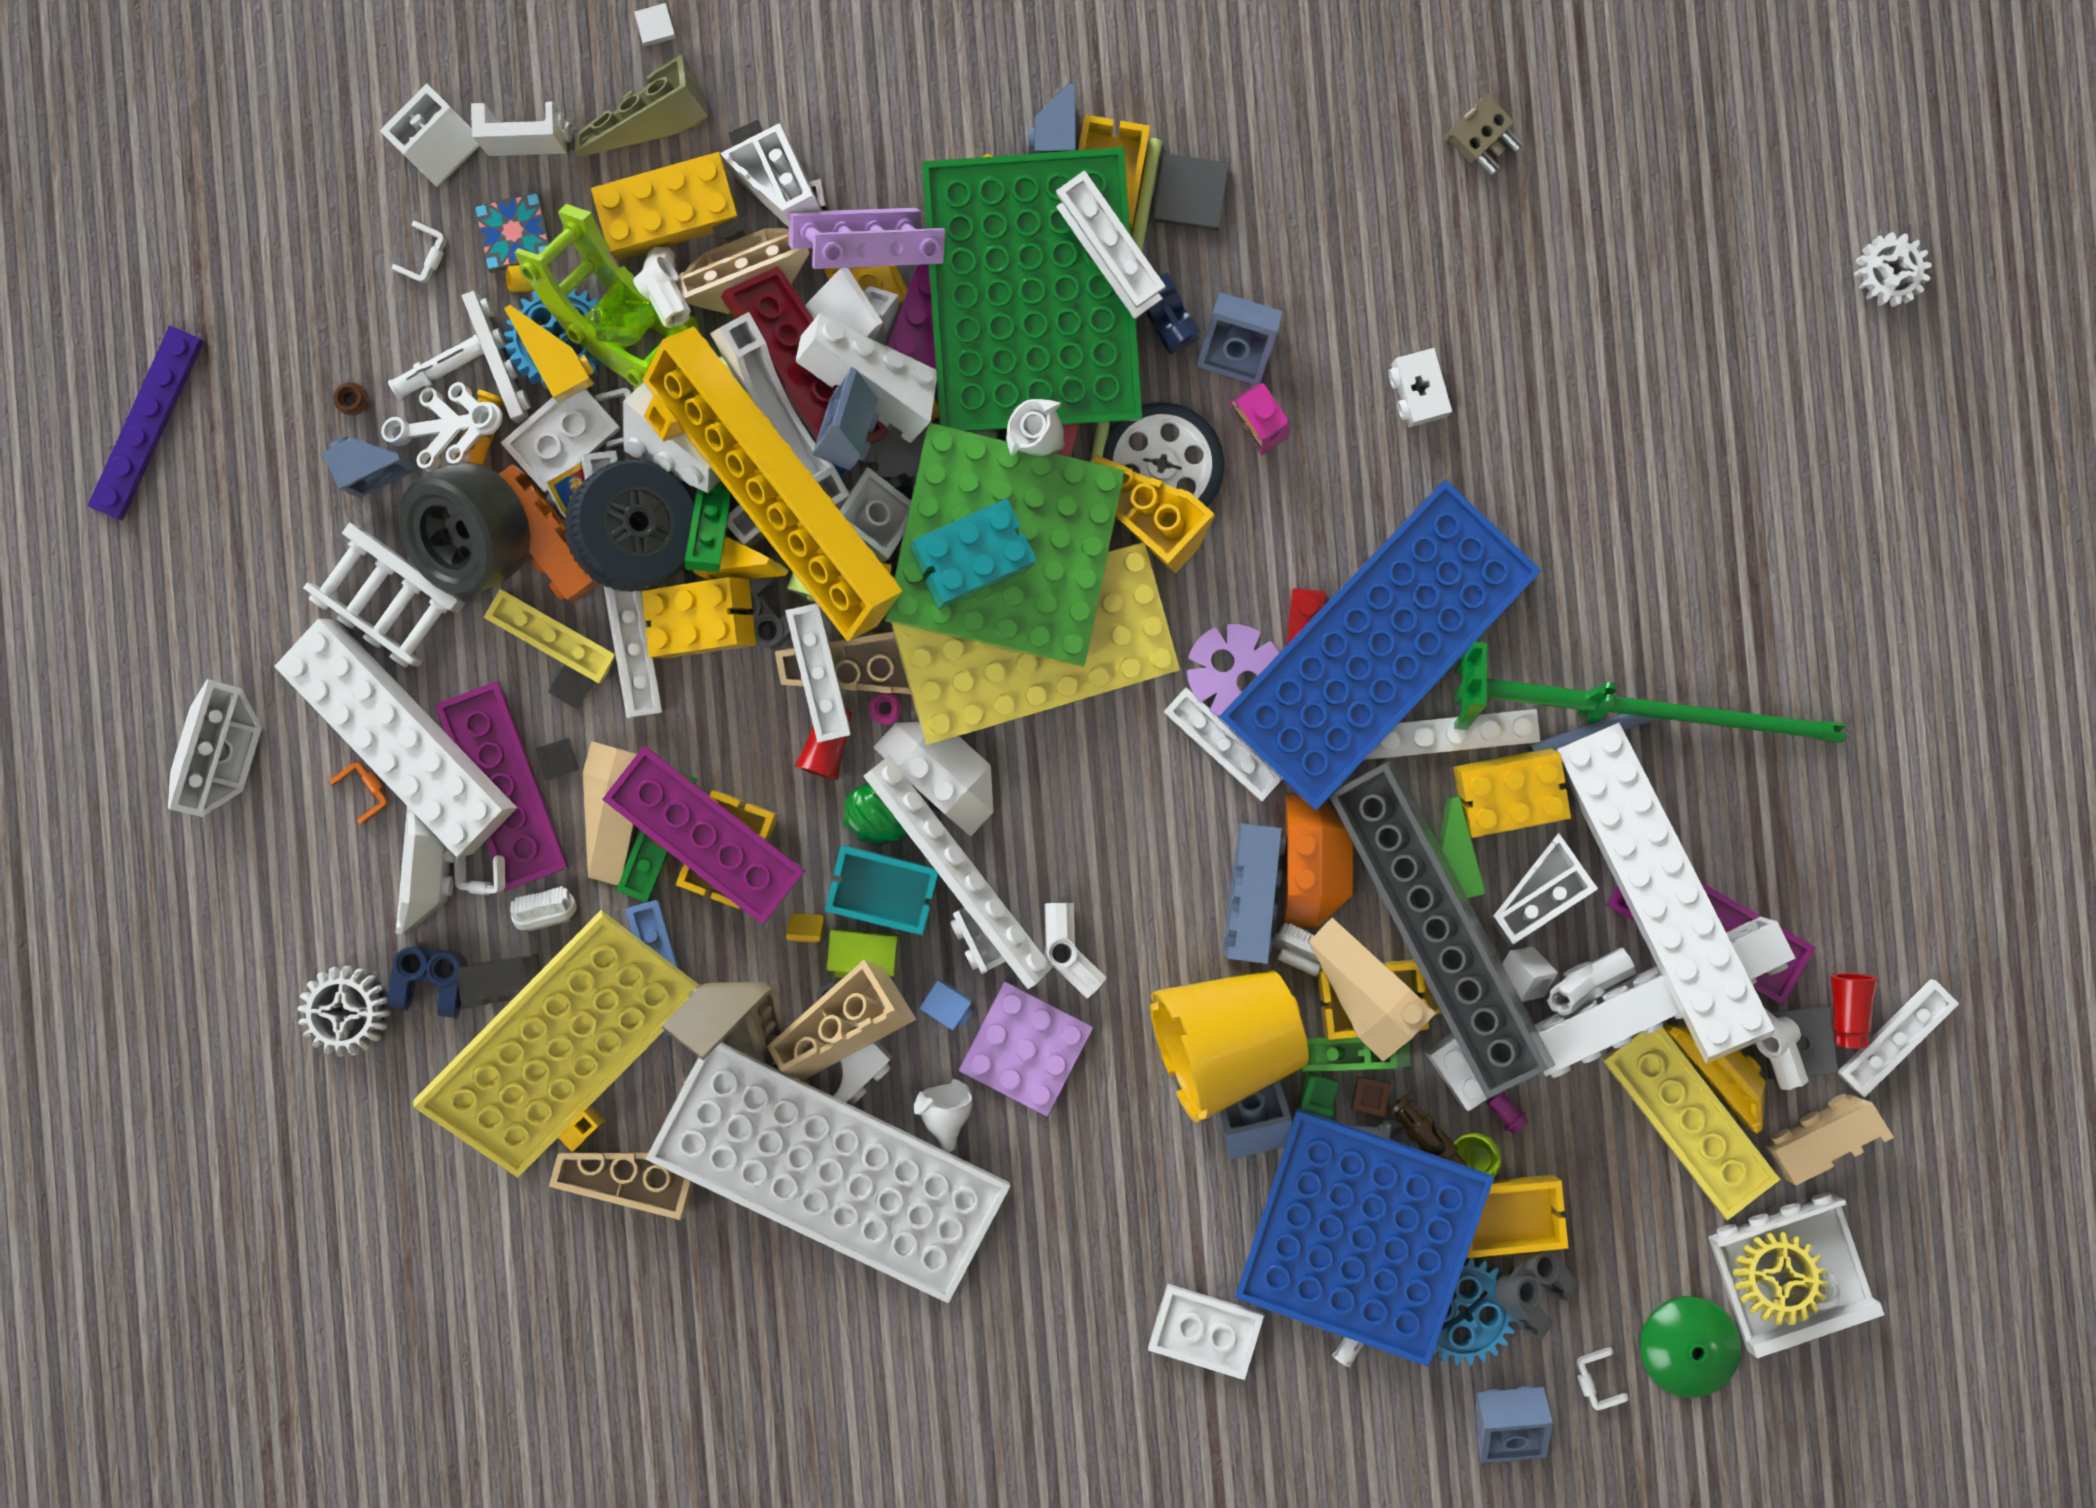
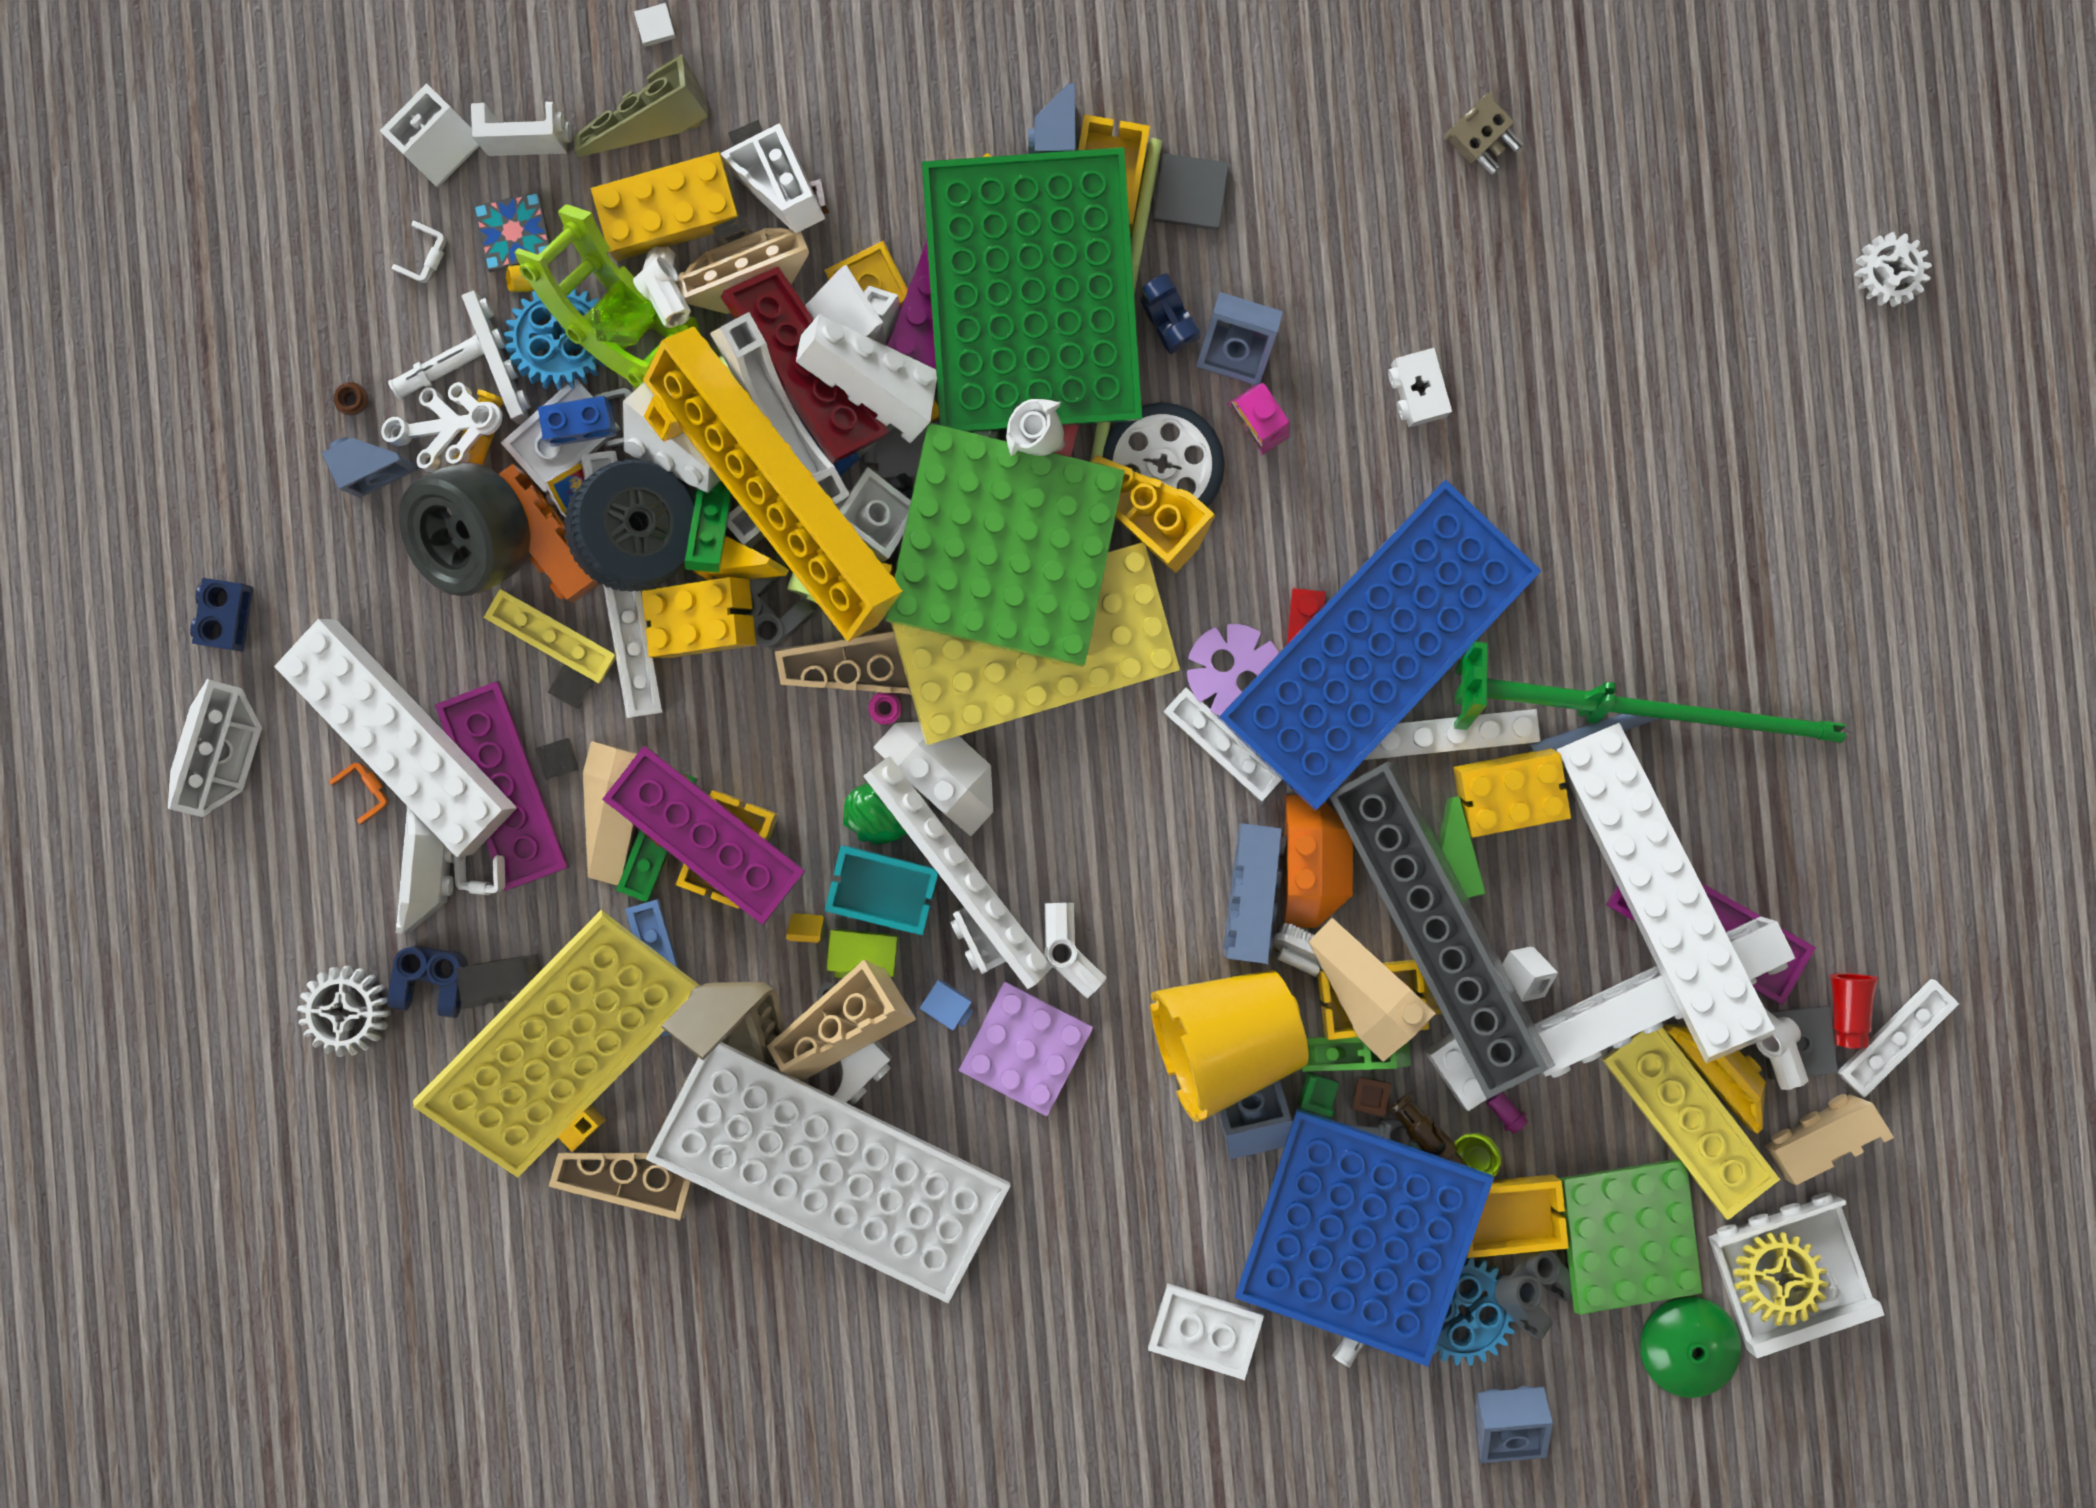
(145, 423): dark purple plate -> none
(232, 615): none -> dark blue brick
(387, 563): white fence -> none
(542, 909): white piece -> none
(556, 361): yellow slope -> none
(577, 421): none -> blue brick
(818, 672): white plate -> none
(823, 757): red plant -> none
(847, 422): sand blue slope -> none
(866, 238): lavender fence -> none
(945, 1111): white hat -> none
(972, 553): teal piece -> none
(1109, 244): white fence -> none
(1543, 893): white wedge -> none
(1587, 1383): white piece -> none
(1589, 981): white piece -> none
(1630, 1236): none -> bright green plate

